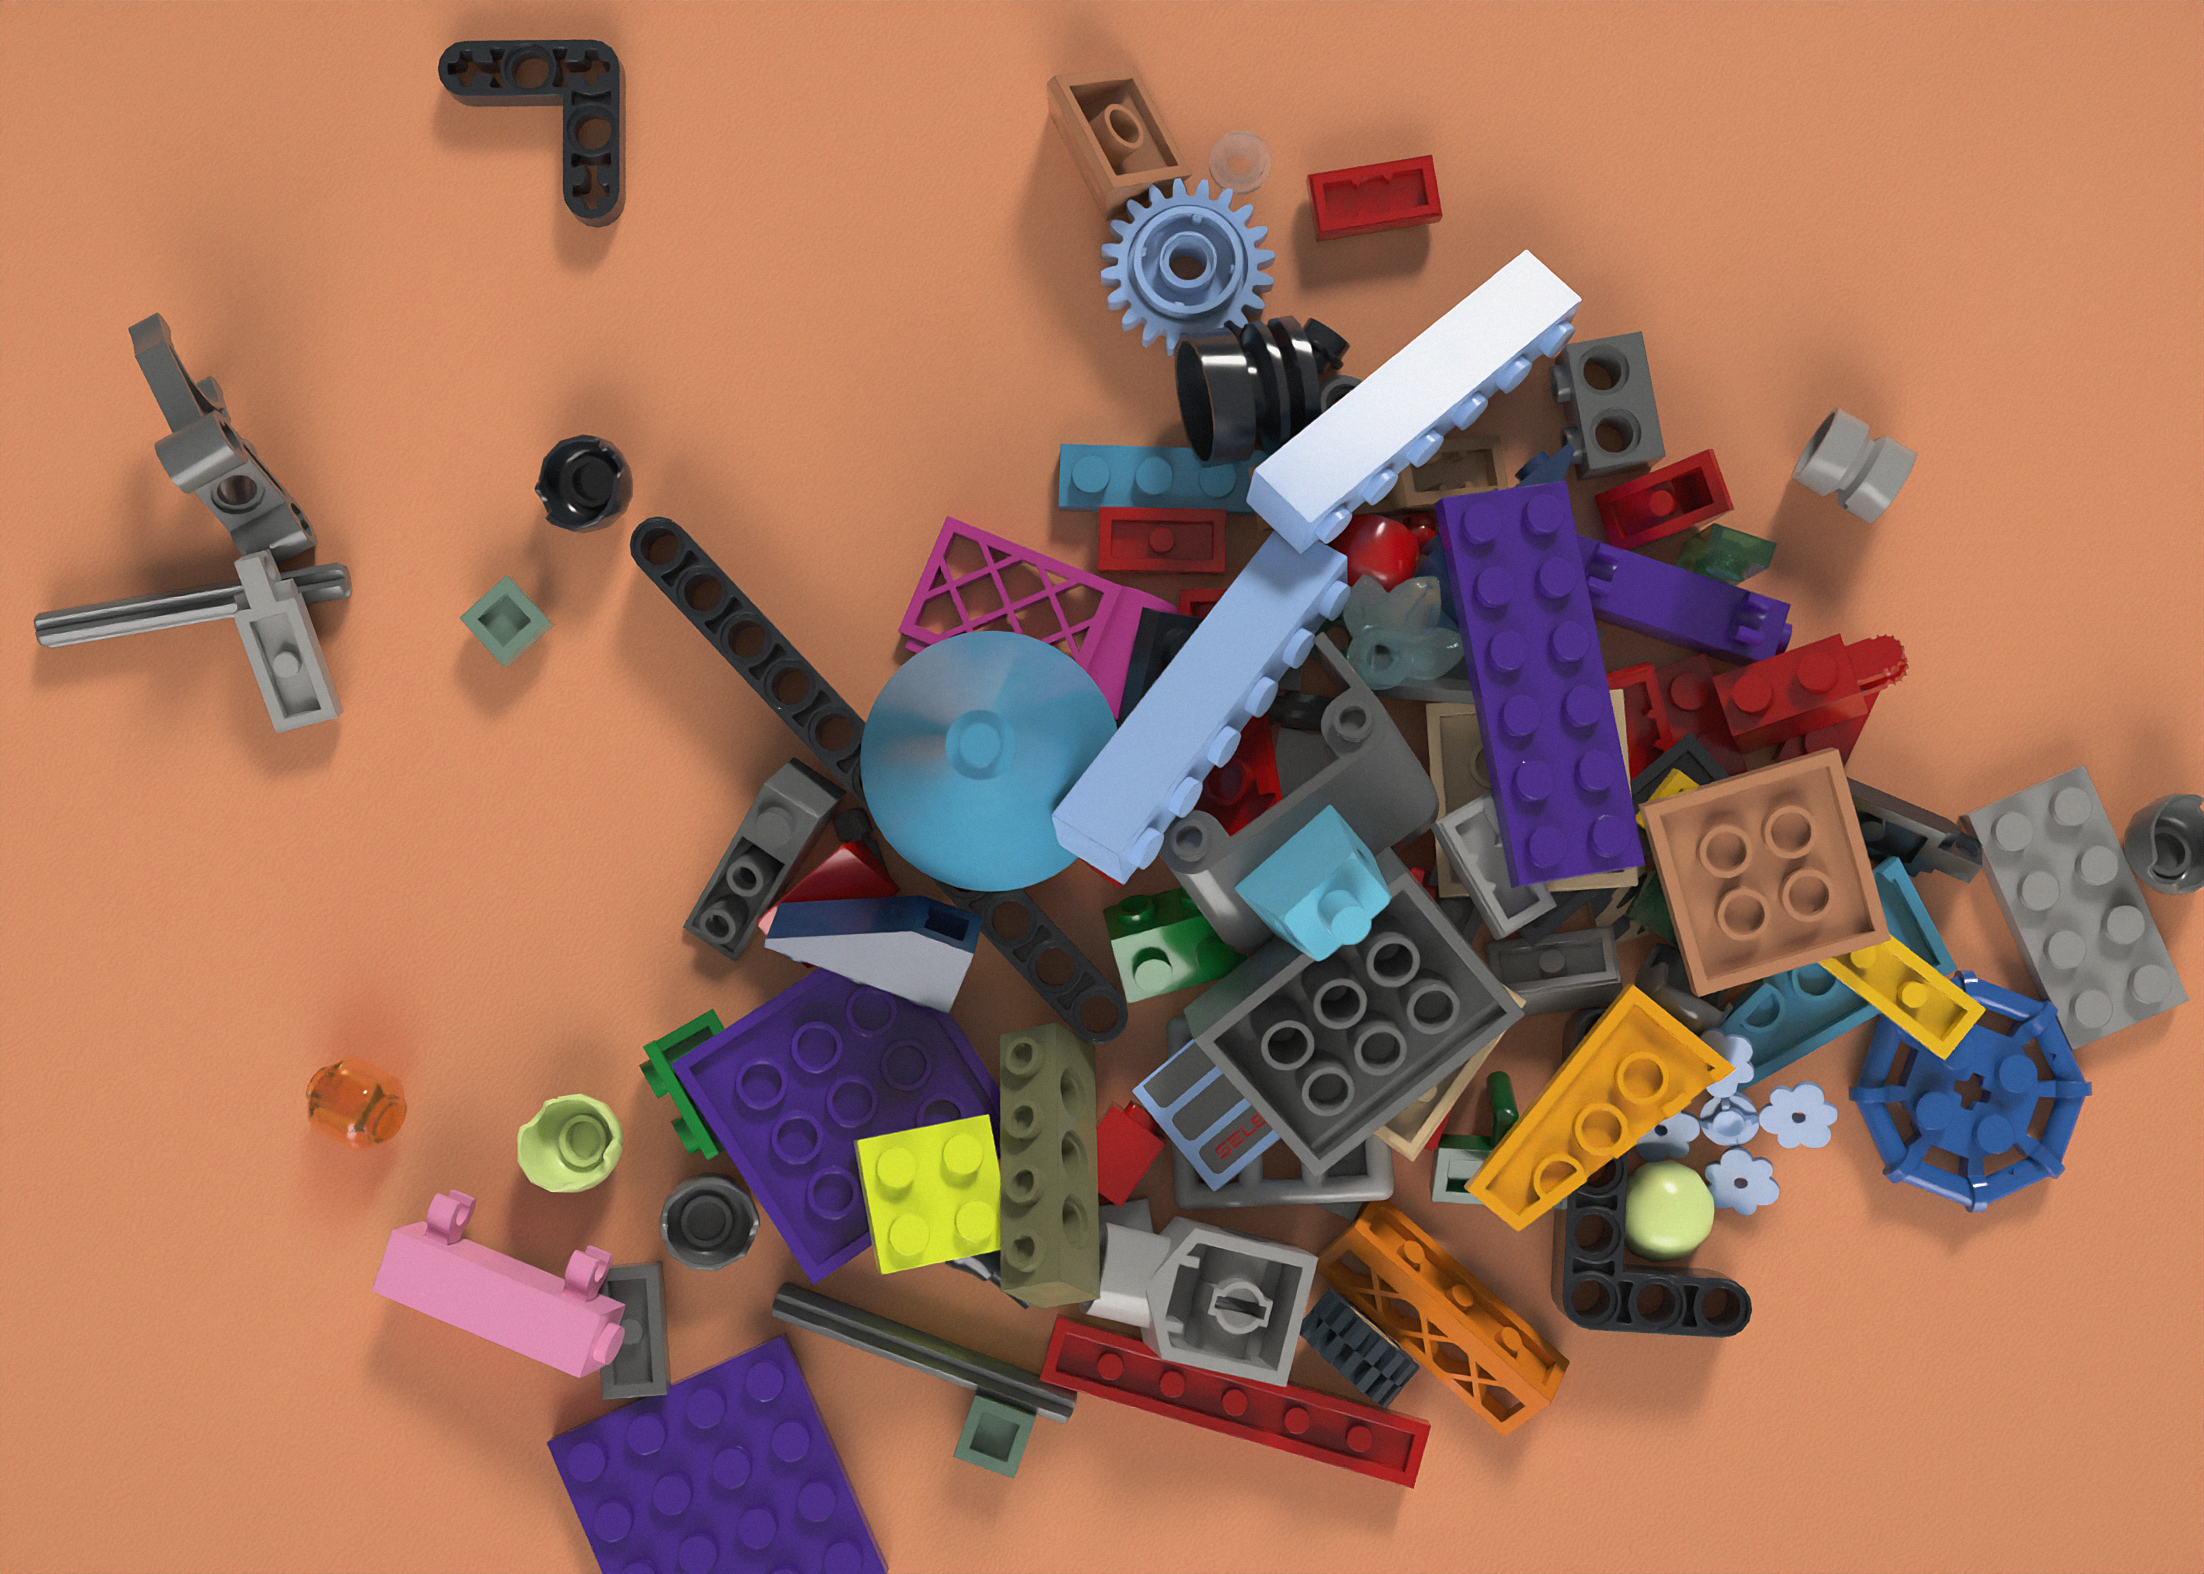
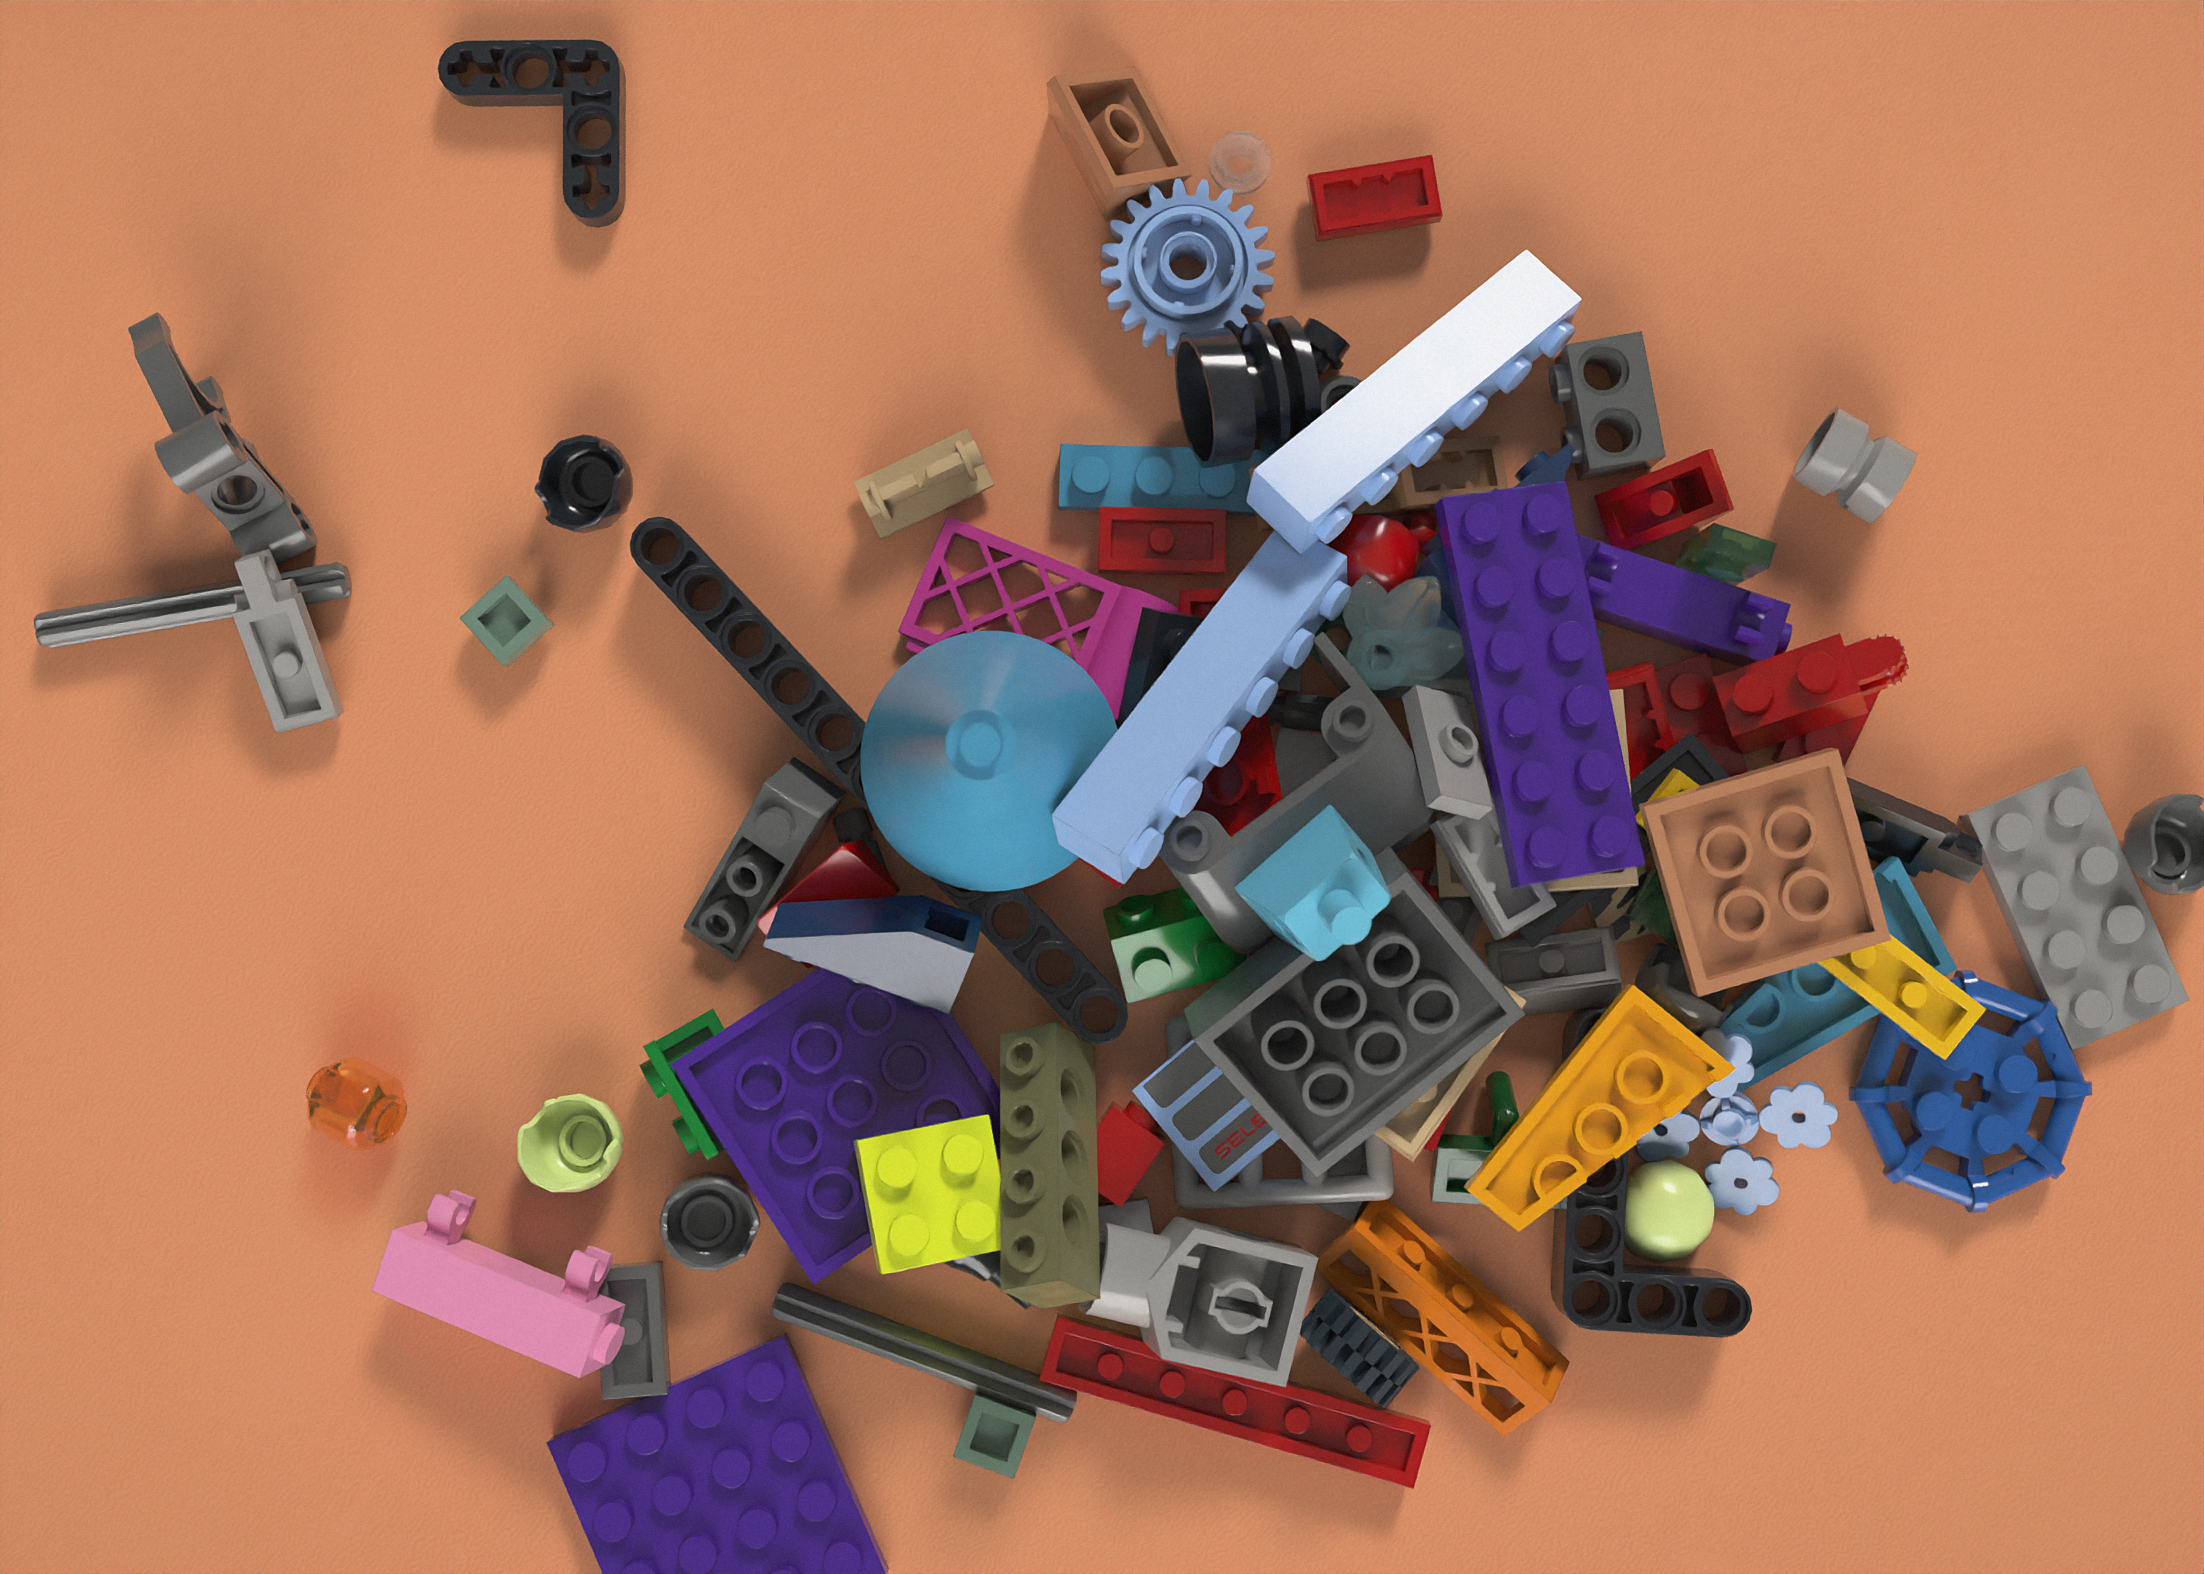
(924, 483): none -> tan hinge
(1447, 752): none -> light grey plate

